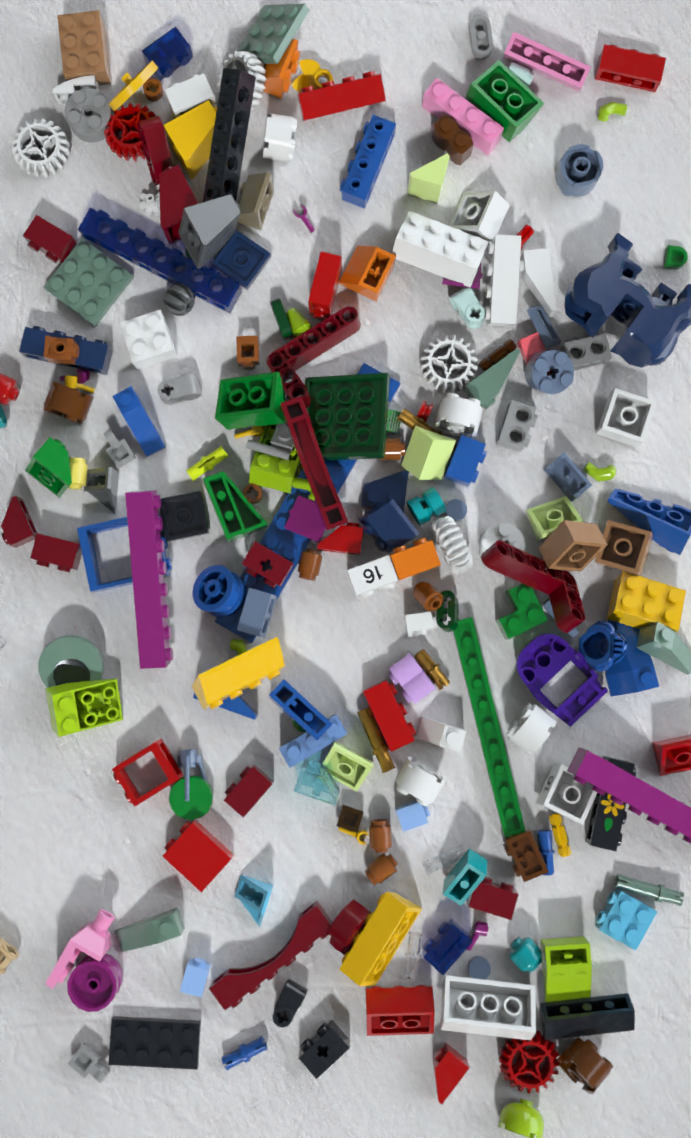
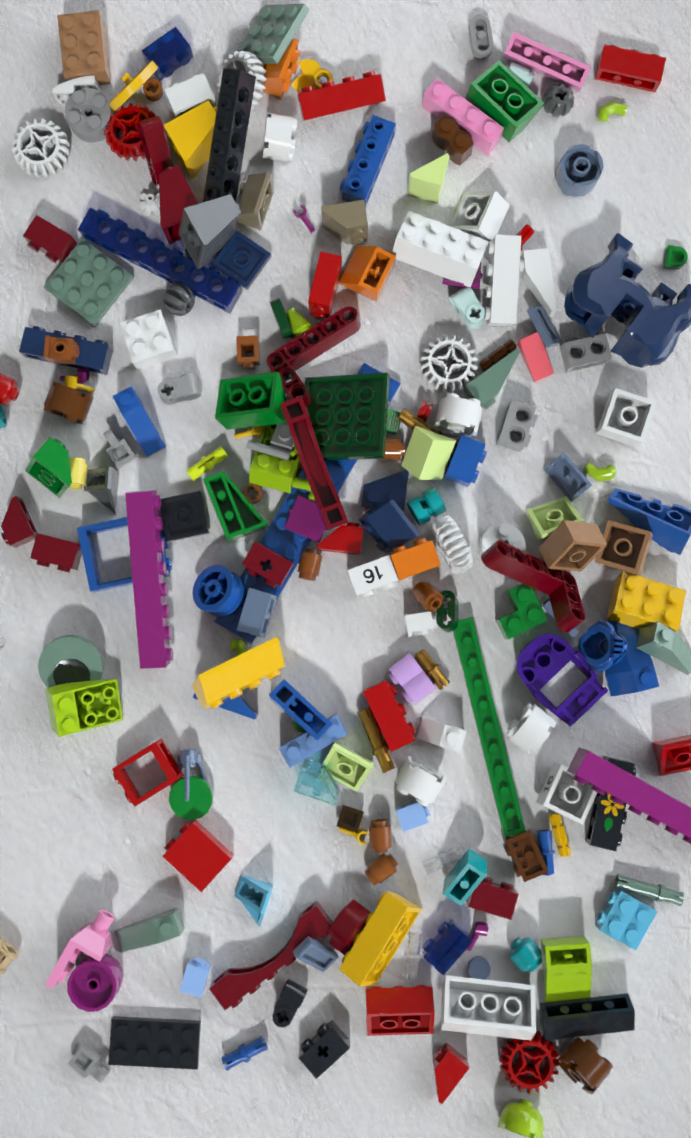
(248, 791): dark red brick -> none
(315, 954): none -> sand blue tile
(346, 221): none -> dark tan slope
(456, 509): sand blue tile -> none
(541, 363): sand blue brick -> none
(558, 100): none -> dark grey piece

